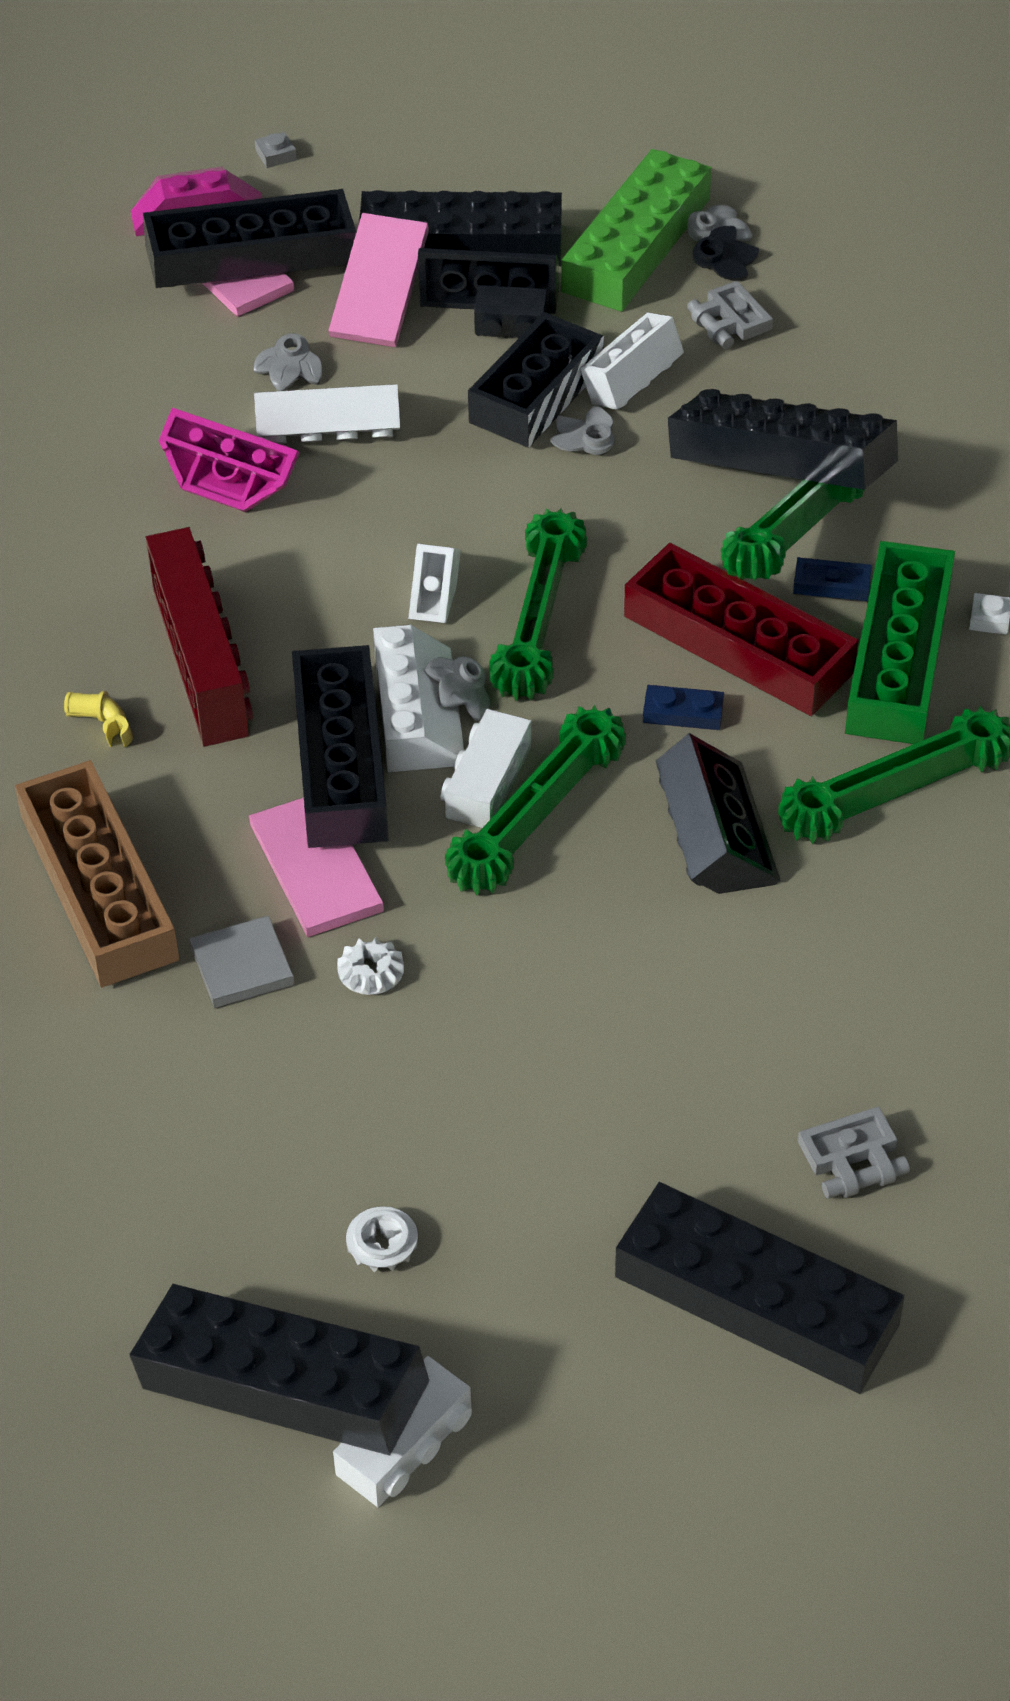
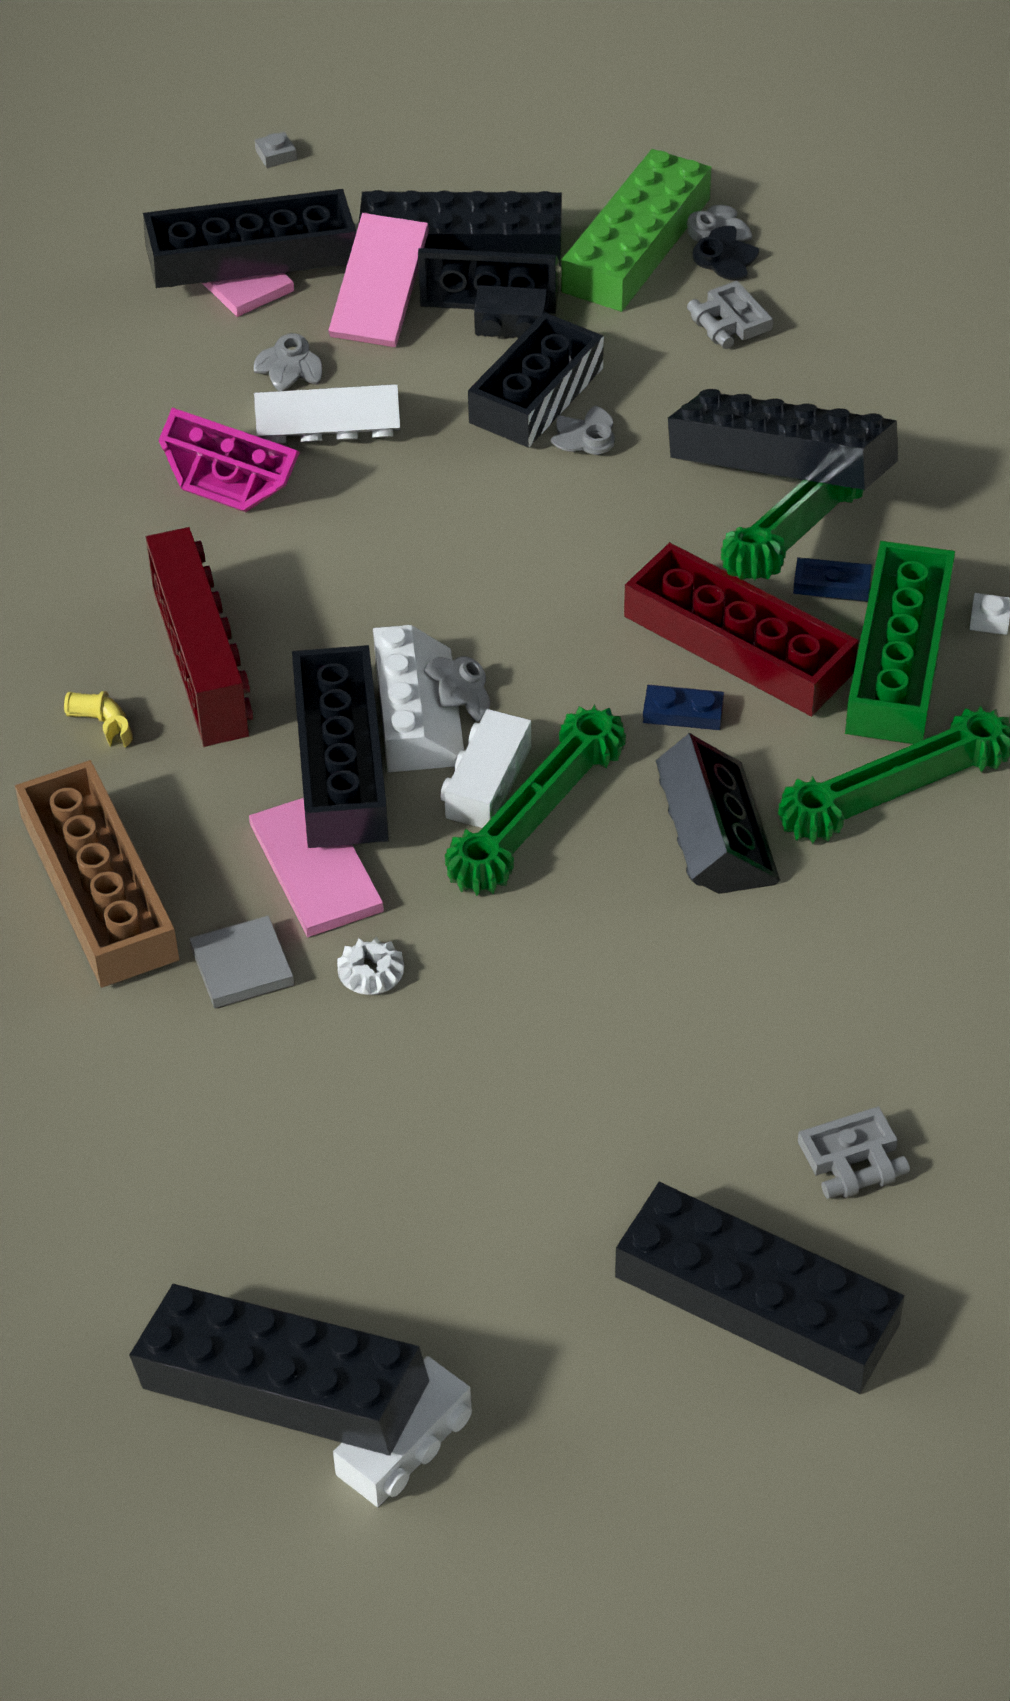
(191, 190): dark pink wedge -> none
(393, 1225): white gear -> none
(434, 582): white slope -> none
(524, 666): green arm -> none
(632, 361): white brick -> none

